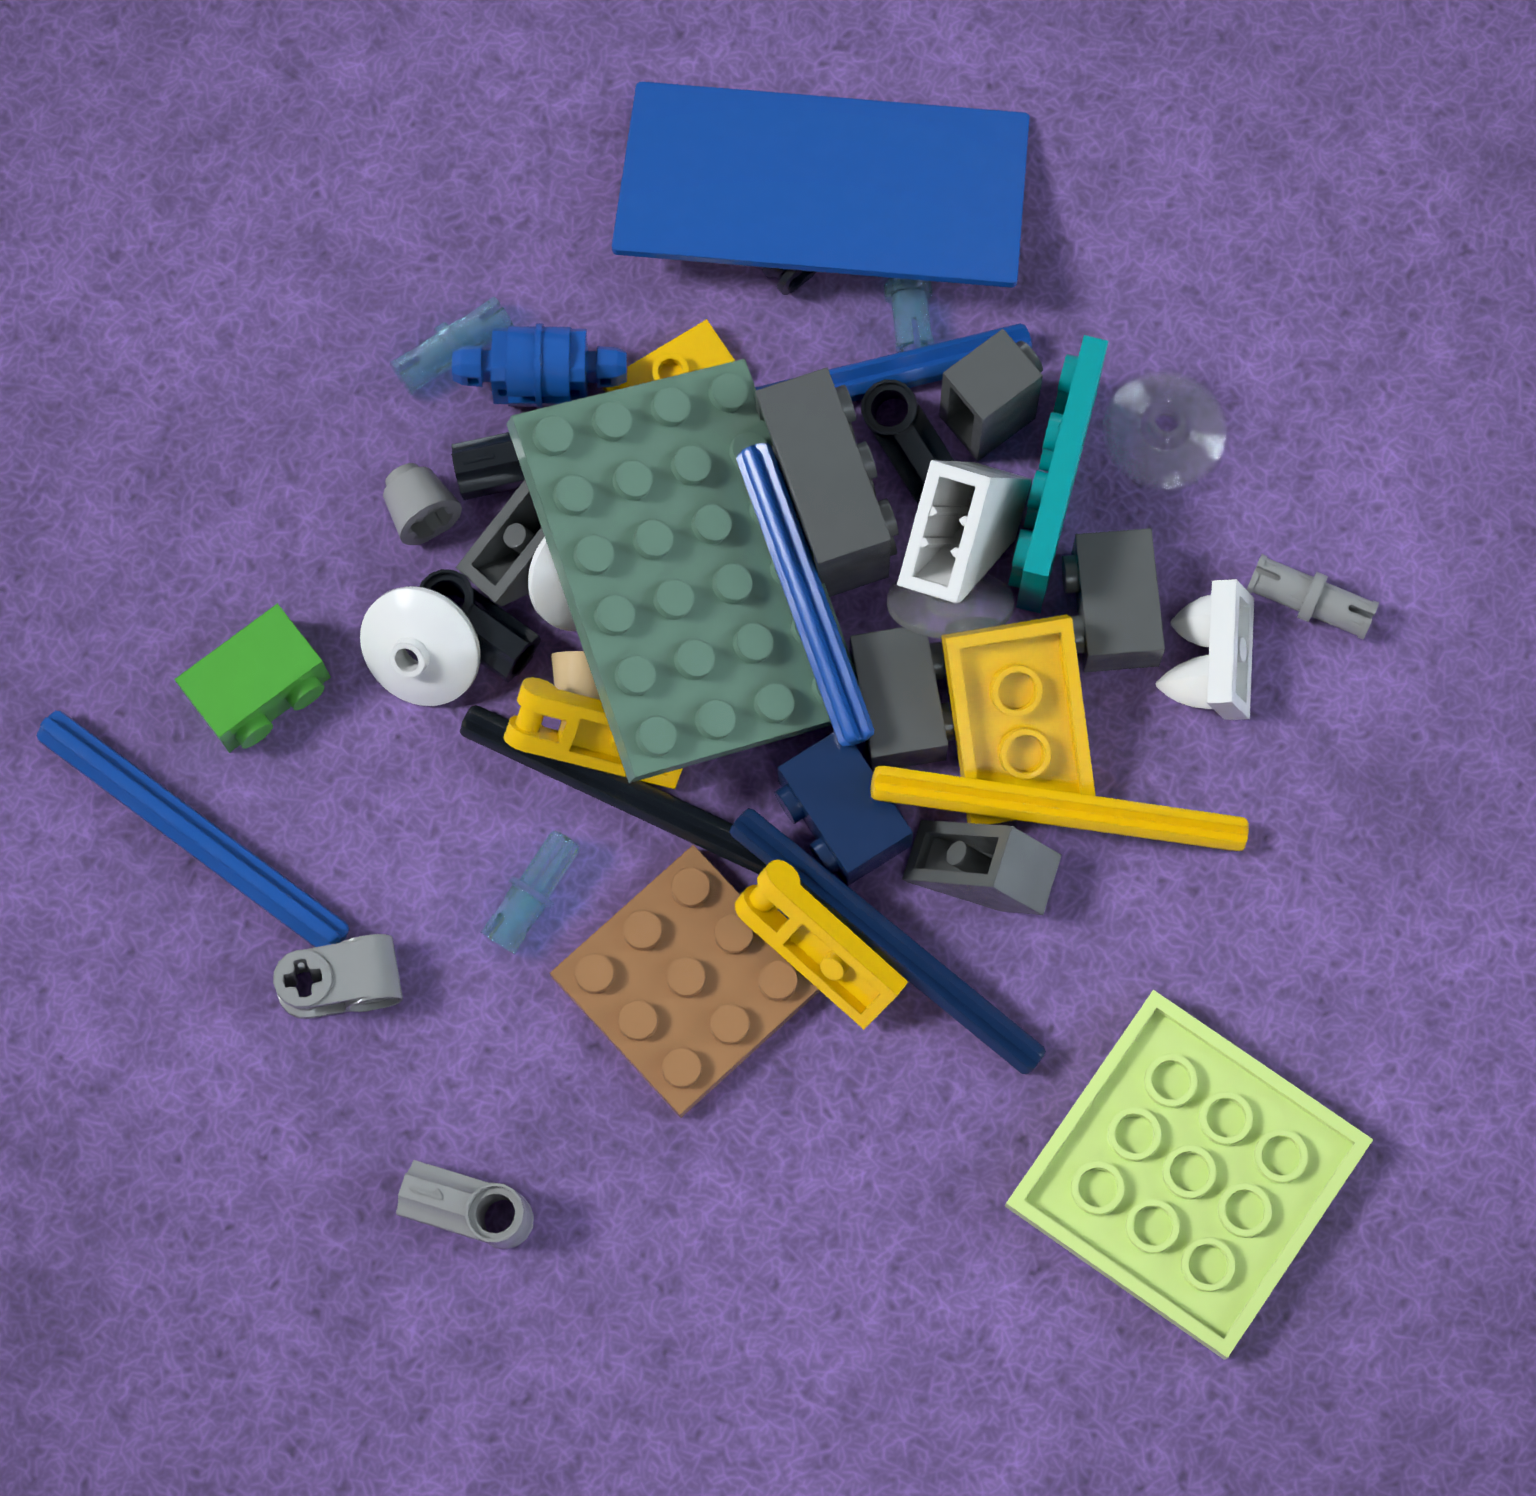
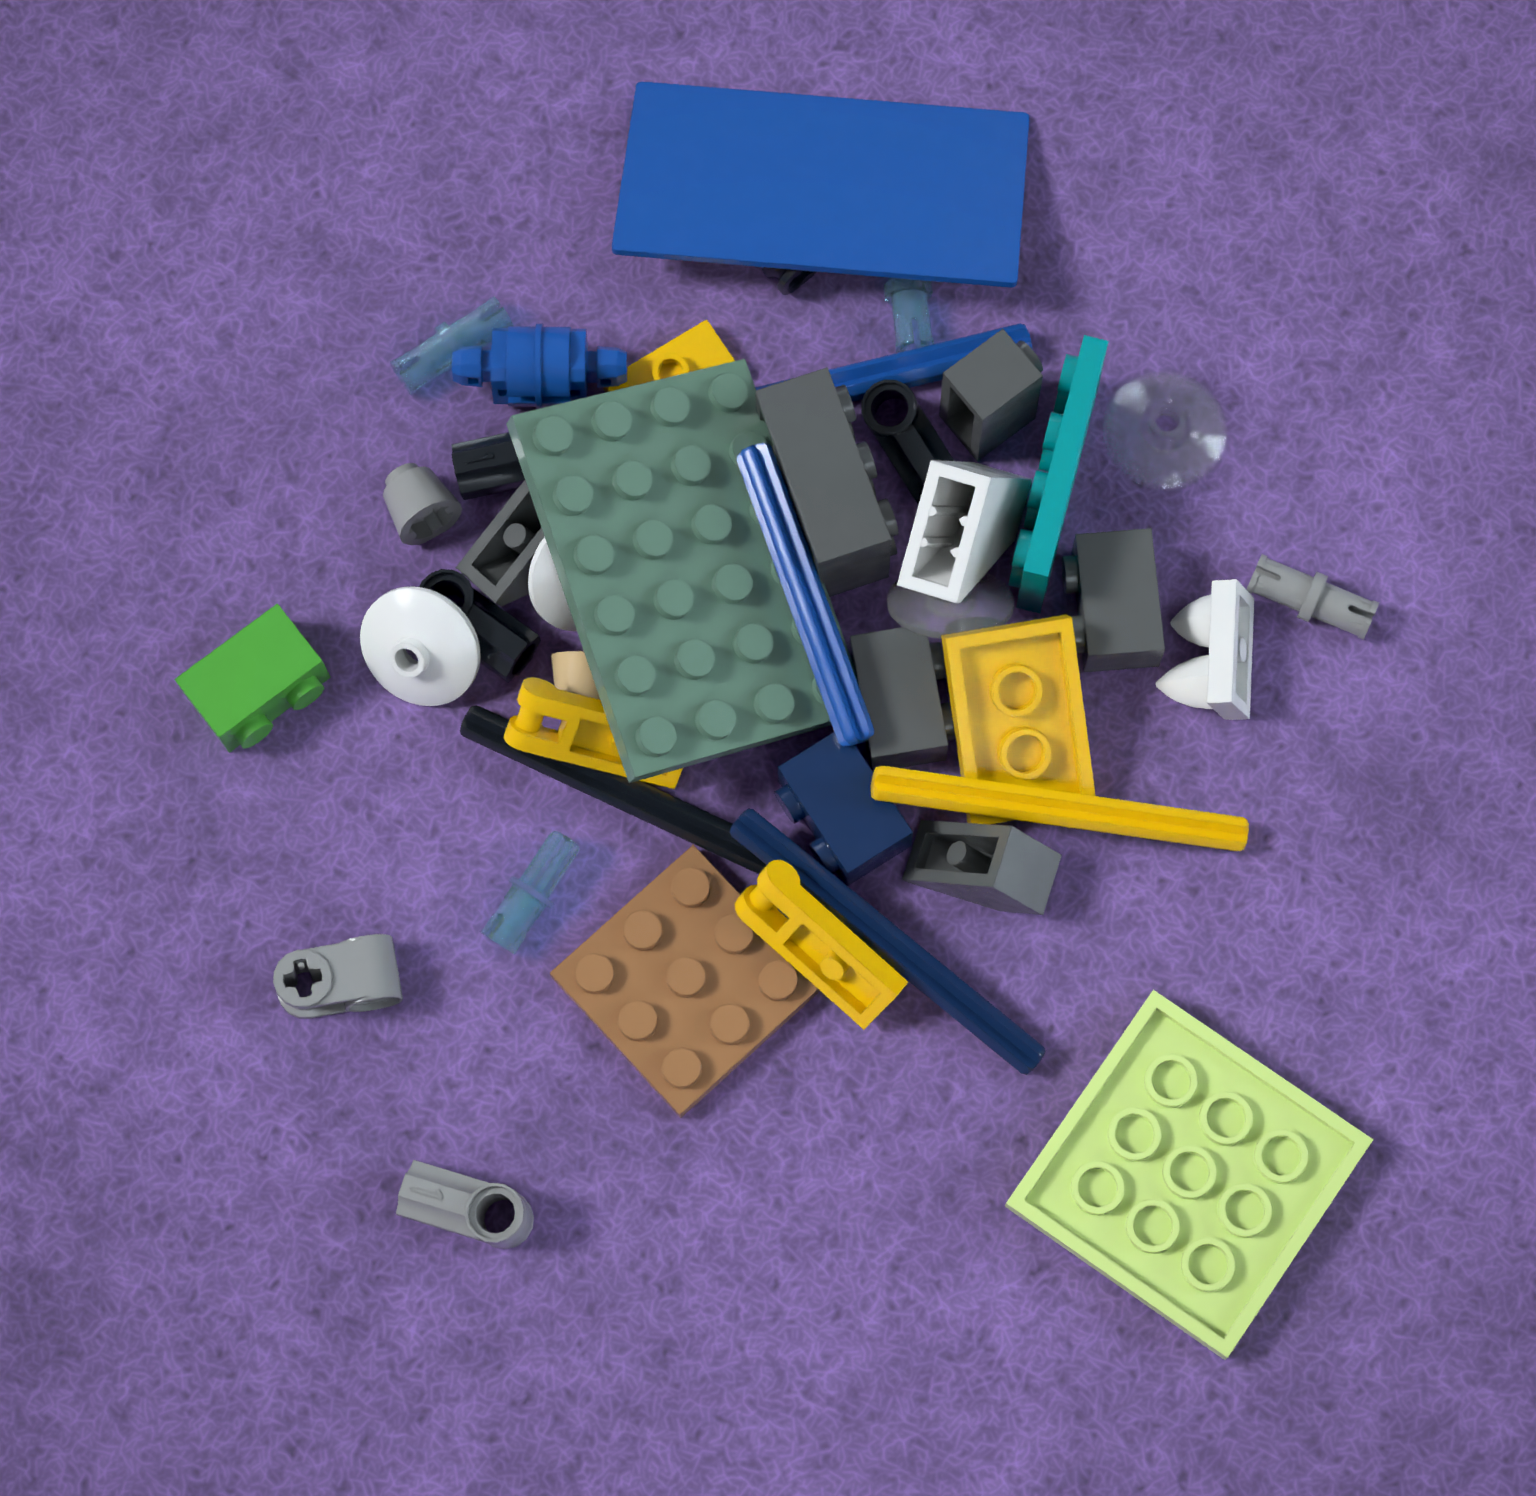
(191, 831): blue axle -> none

